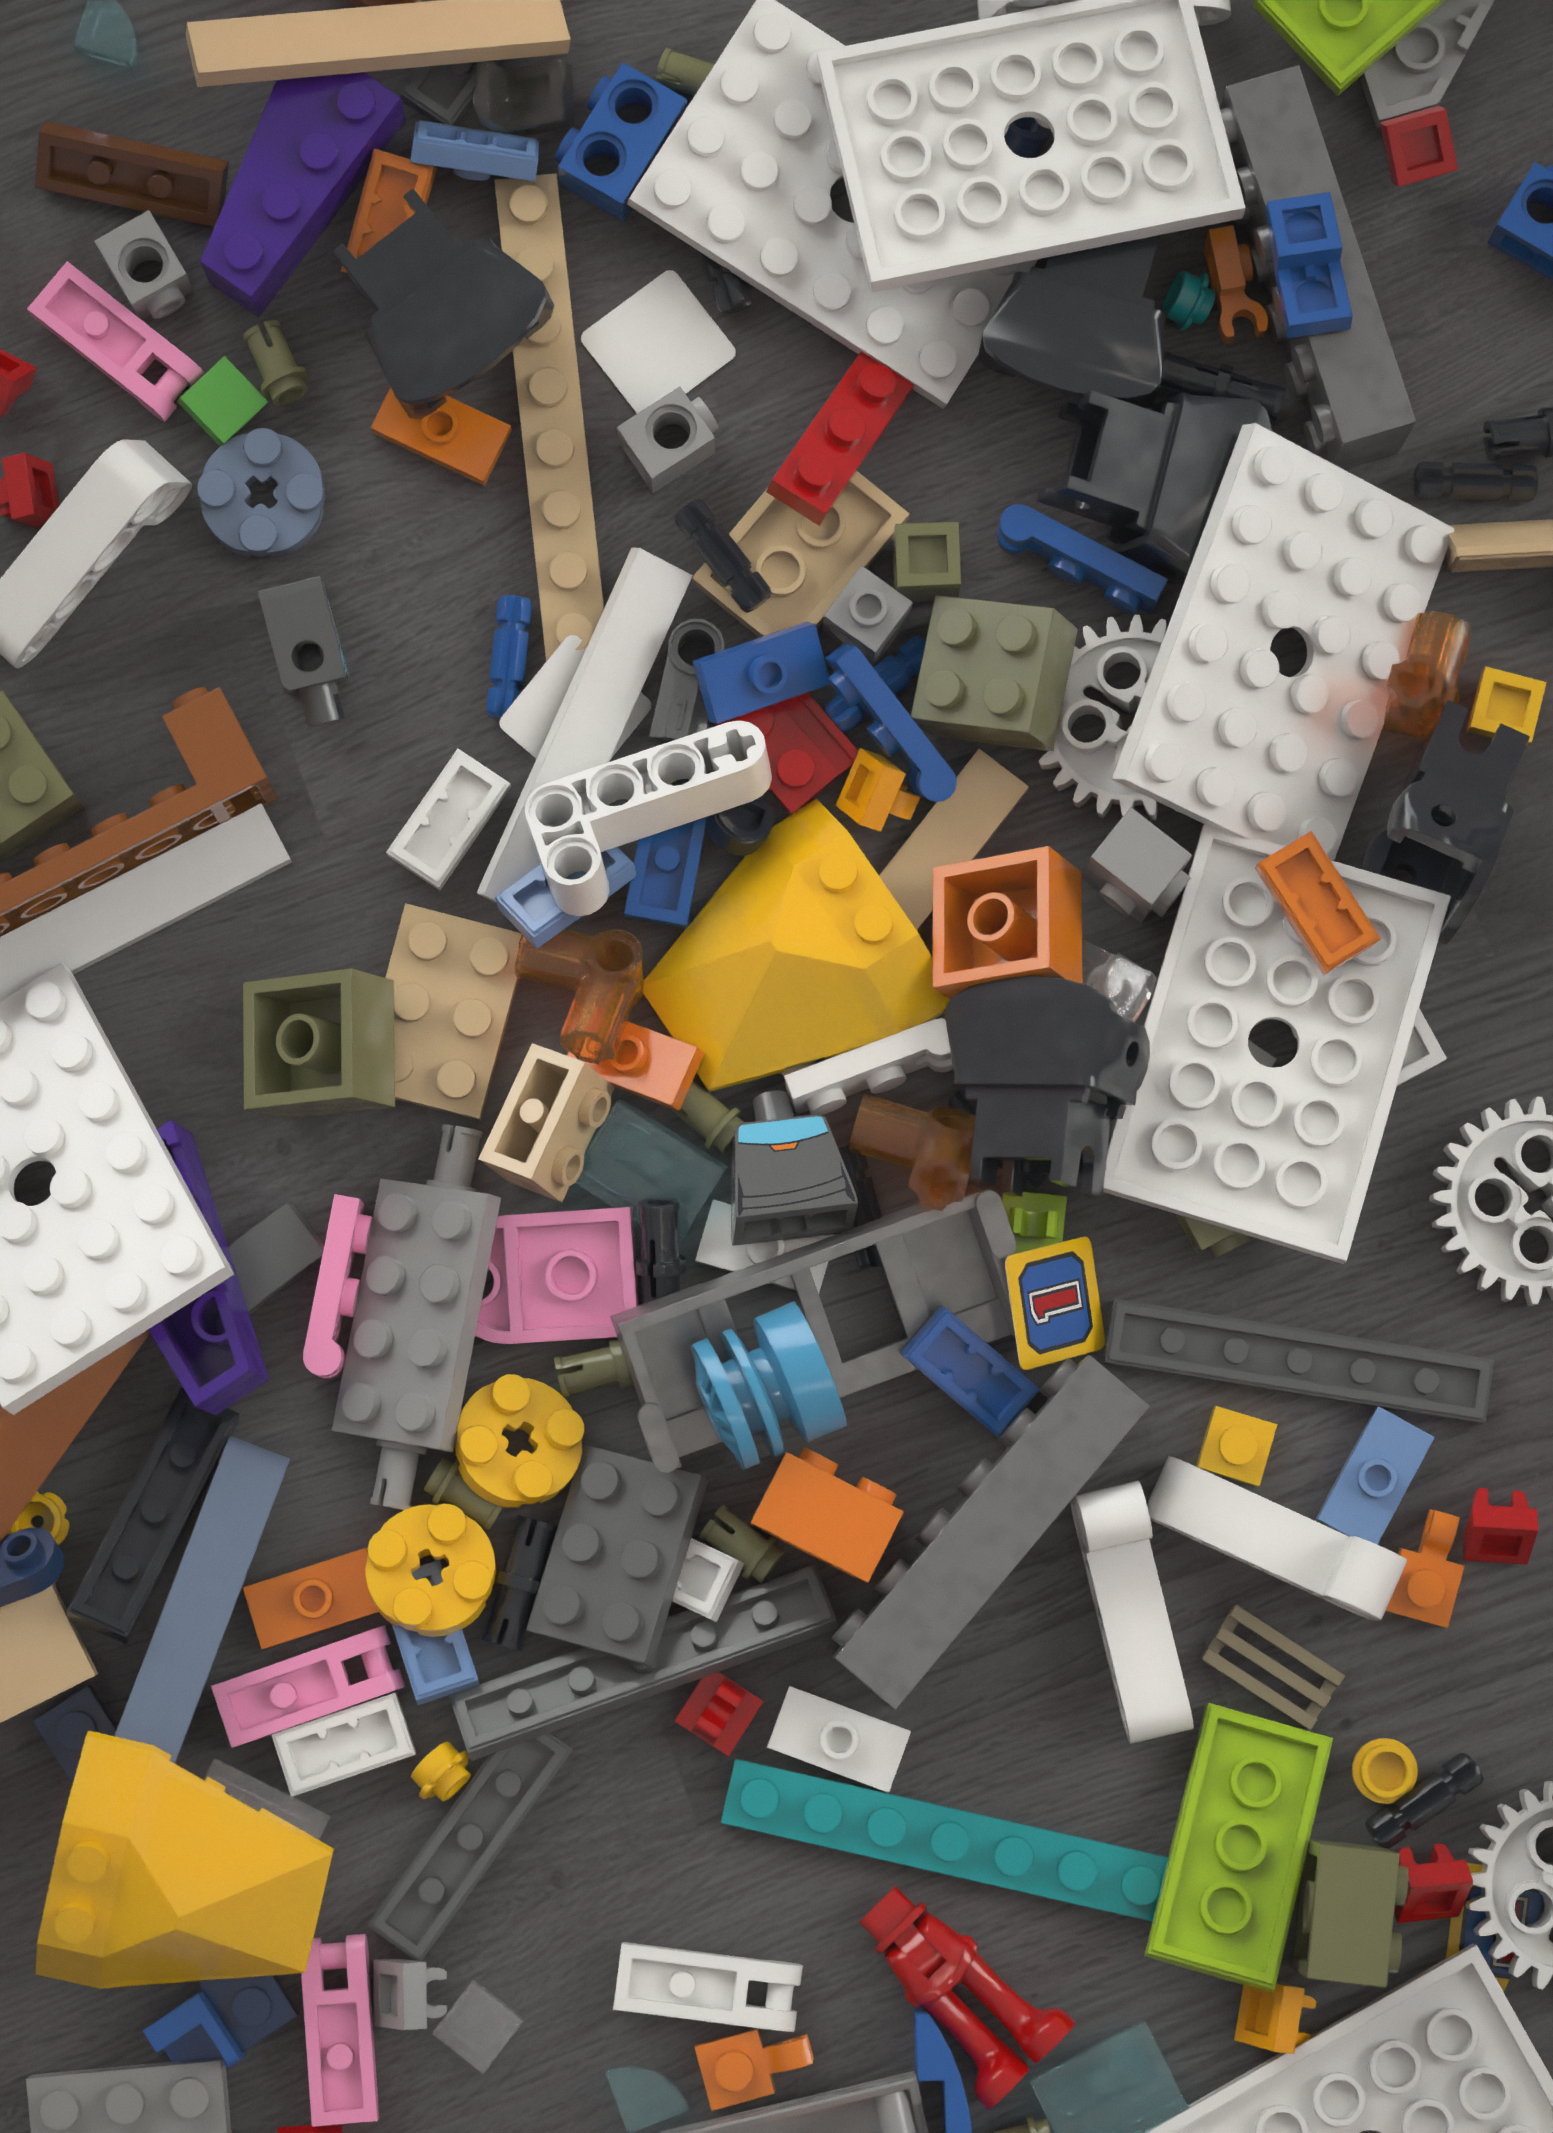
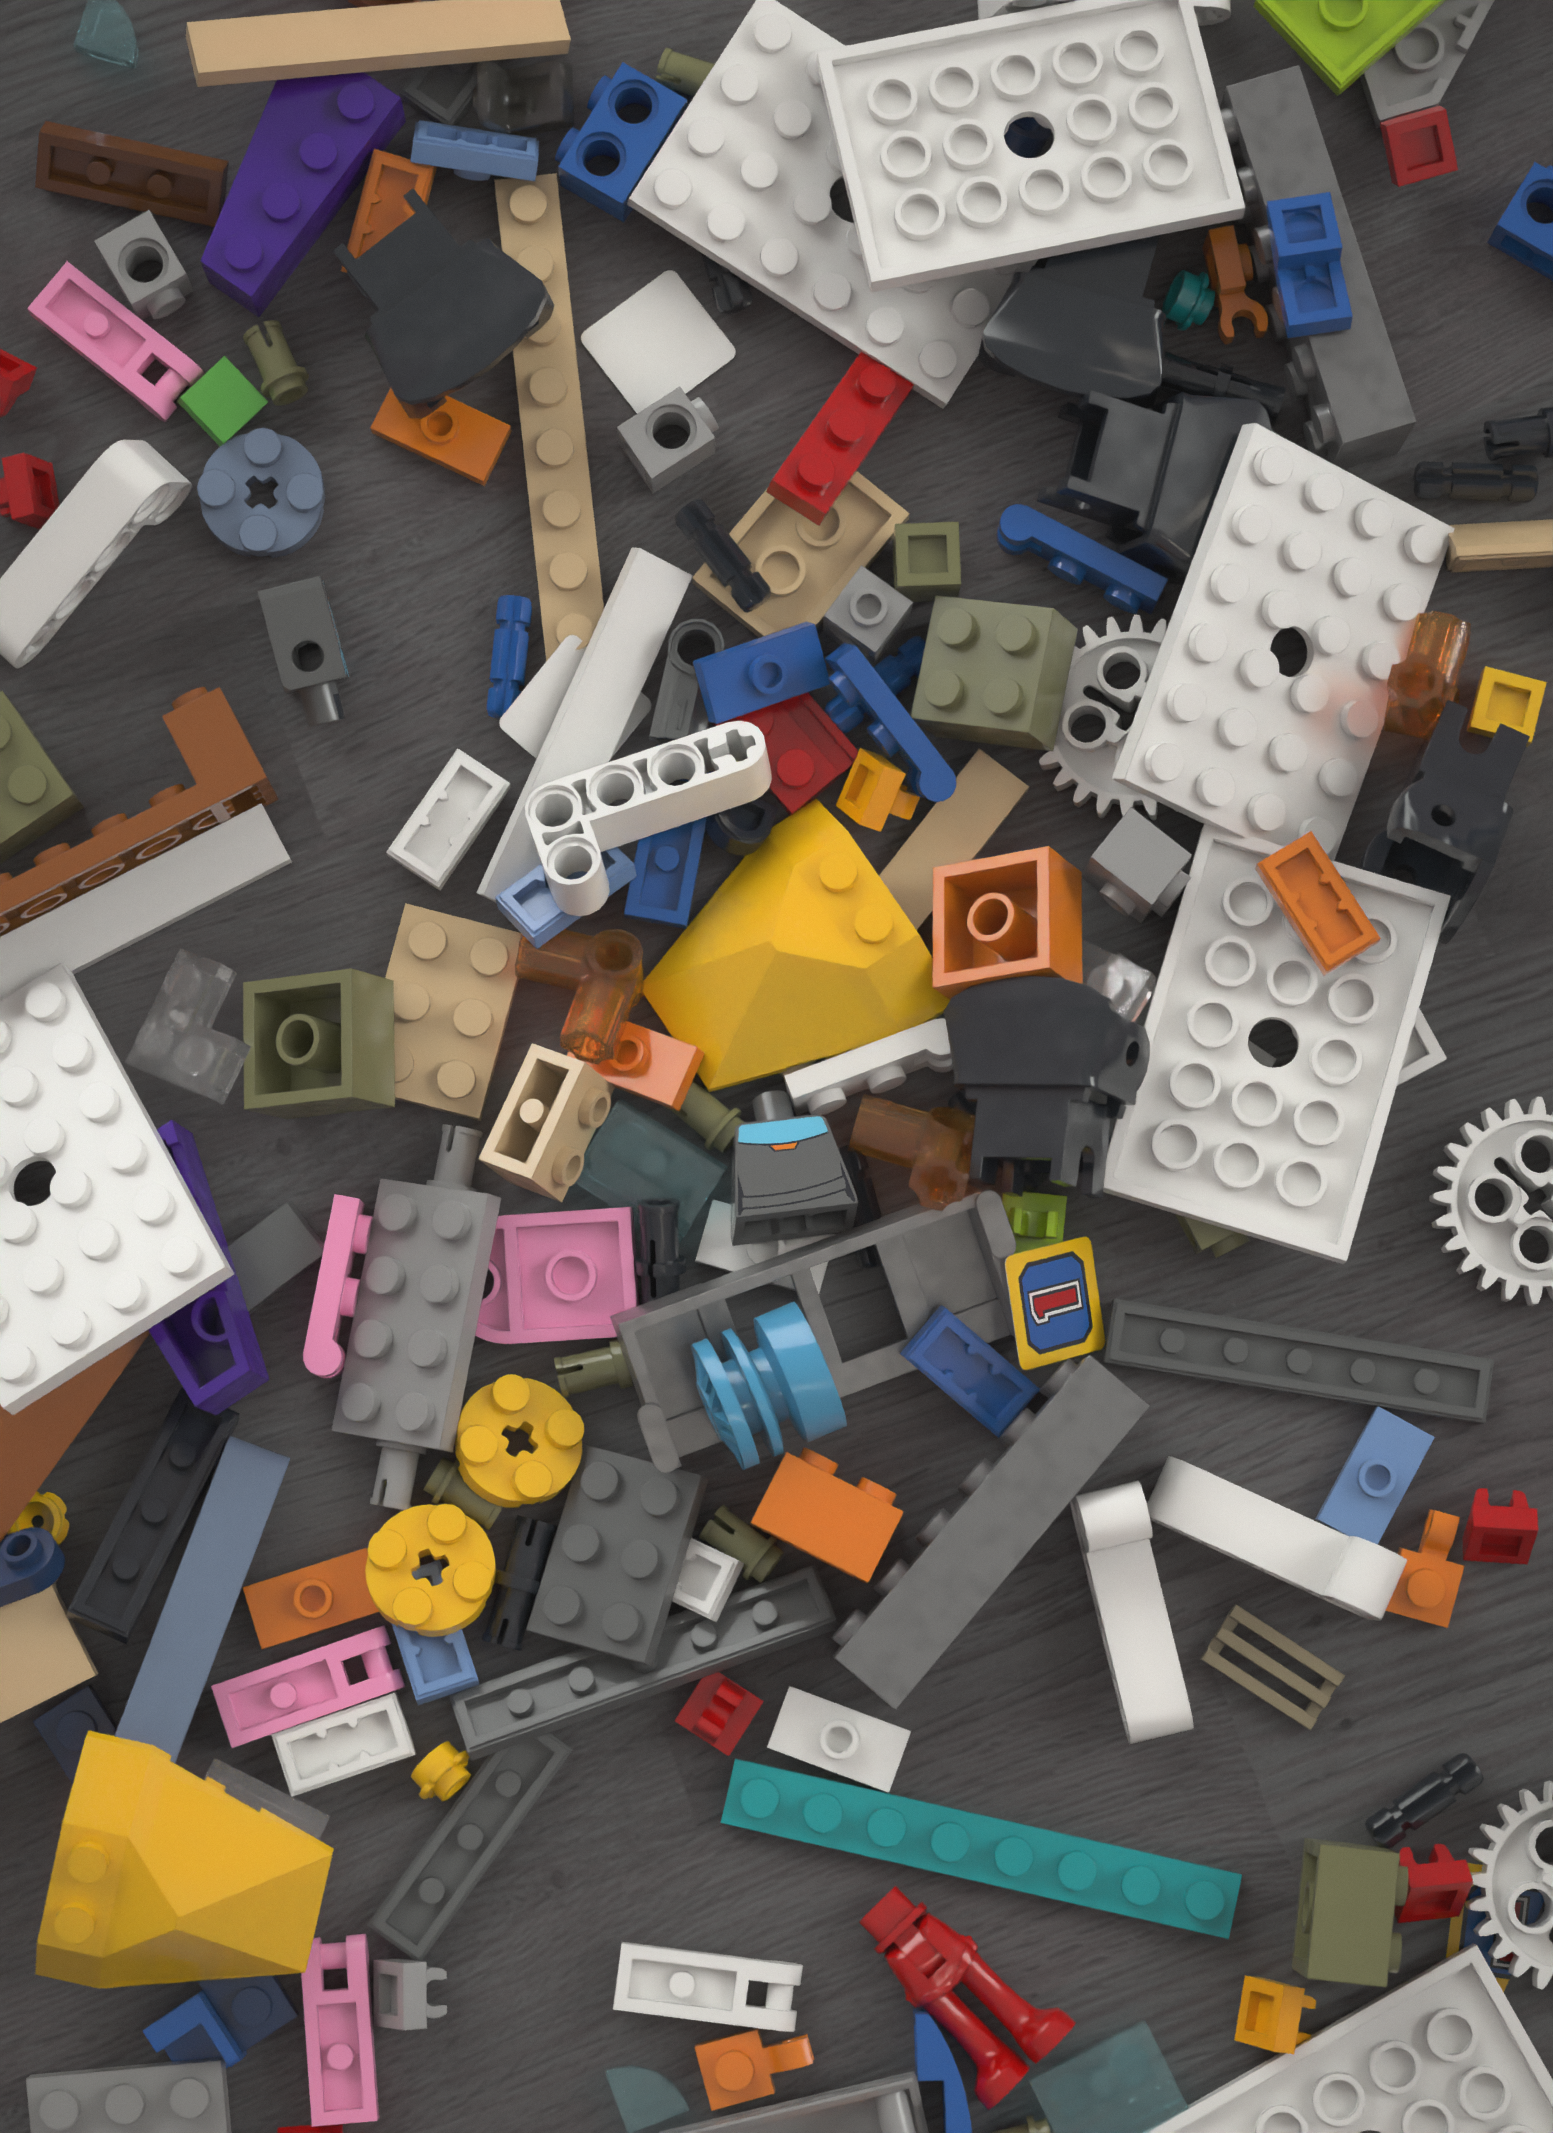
(178, 1033): none -> clear plate
(478, 2026): clear tile -> none
(1236, 1446): yellow plate -> none
(1239, 1847): lime tile -> none
(1384, 1770): yellow plate -> none

